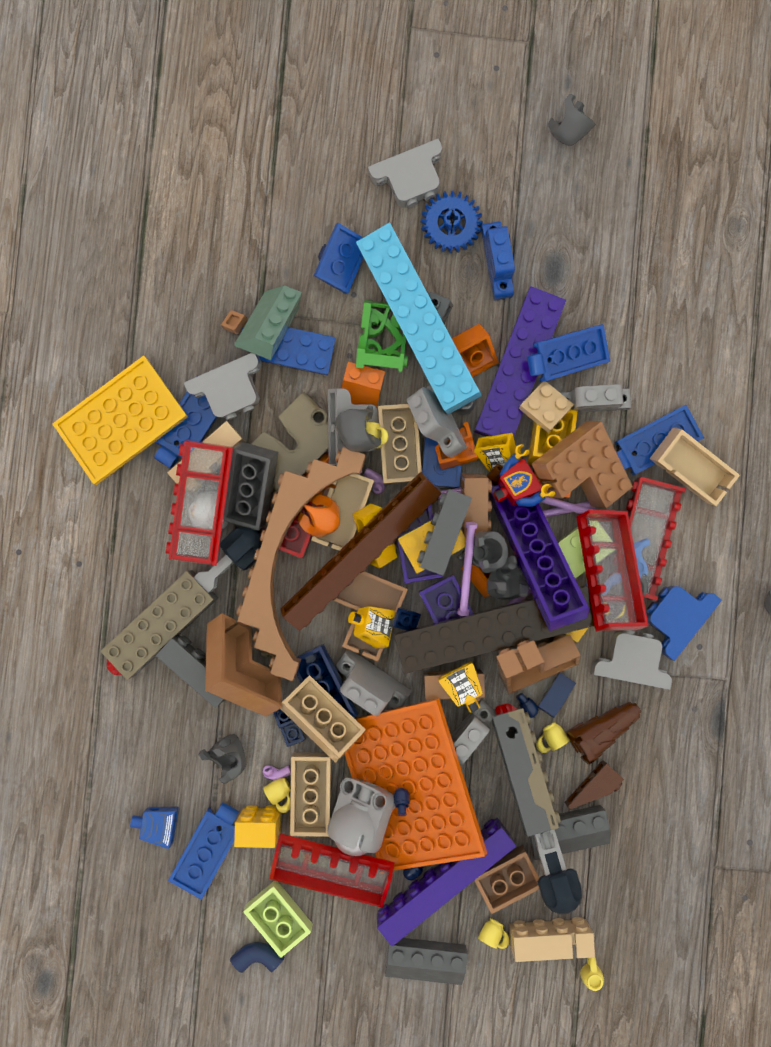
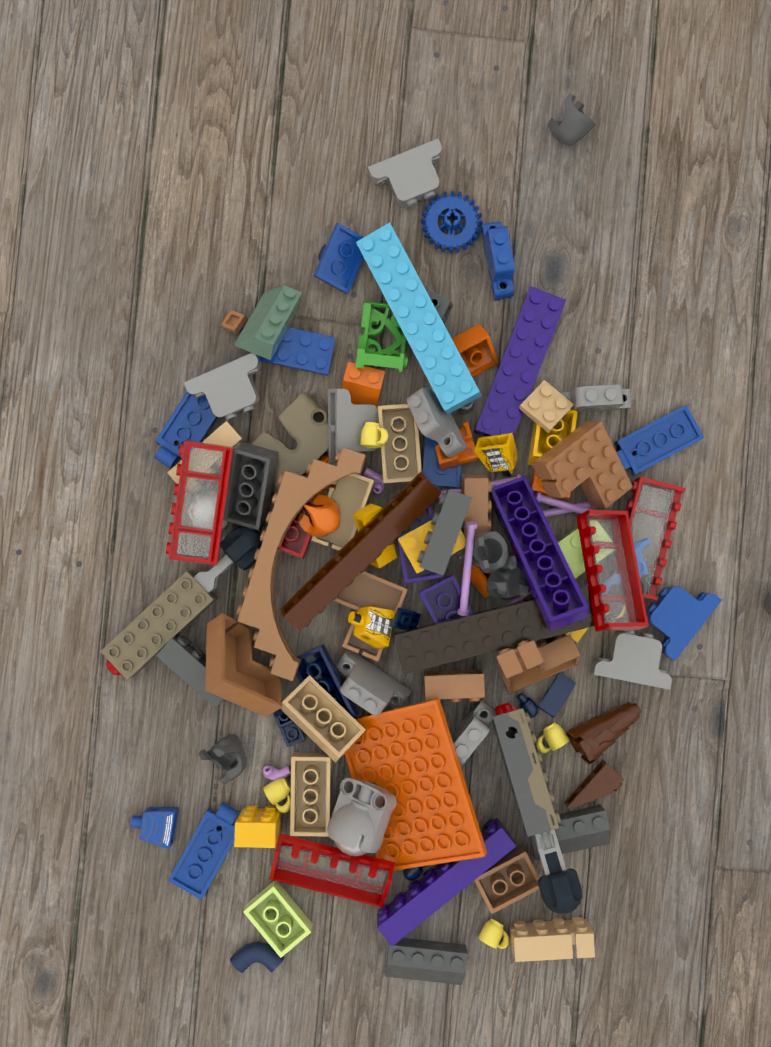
(120, 420): yellow plate -> none
(352, 430): dark grey piece -> none
(401, 800): dark blue cylinder -> none
(462, 686): torso -> none
(493, 475): reddish brown arm -> none
(519, 483): torso -> none
(569, 353): blue hinge -> none
(592, 975): light yellow piece -> none
(694, 466): tan piece -> none

